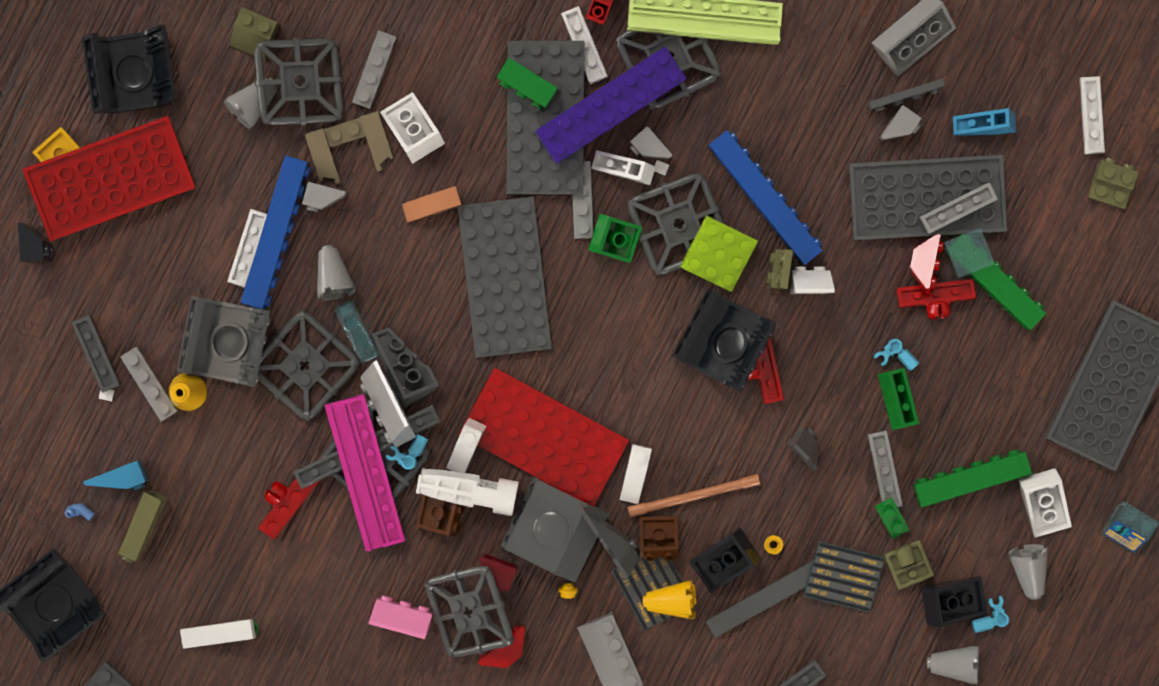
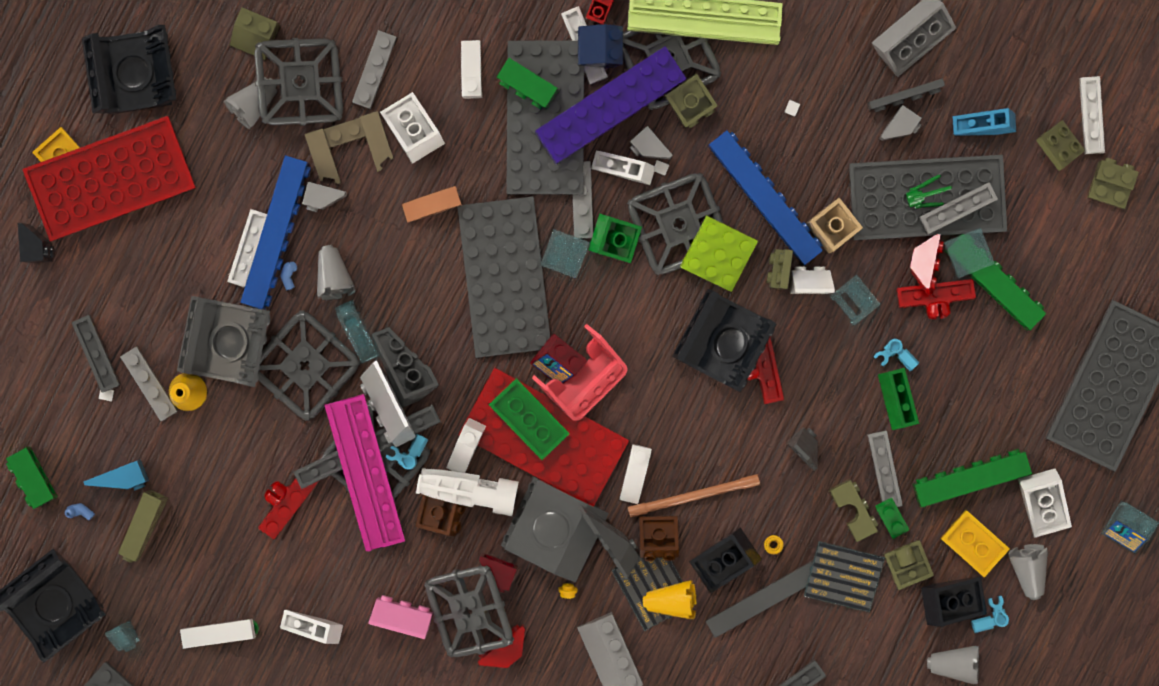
(31, 478): none -> green brick
(123, 636): none -> clear light blue slope
(286, 274): none -> medium blue arm
(311, 627): none -> white slope
(471, 69): none -> white slope
(529, 419): none -> green plate
(558, 360): none -> dark red slope
(565, 253): none -> clear light blue plate
(591, 383): none -> coral windscreen
(600, 45): none -> dark blue slope
(691, 101): none -> olive plate
(792, 108): none -> white window
(834, 225): none -> tan slope
(859, 295): none -> clear light blue plate
(862, 524): none -> olive arch
(915, 197): none -> green plant
(975, 543): none -> yellow plate
(1060, 145): none -> olive plate

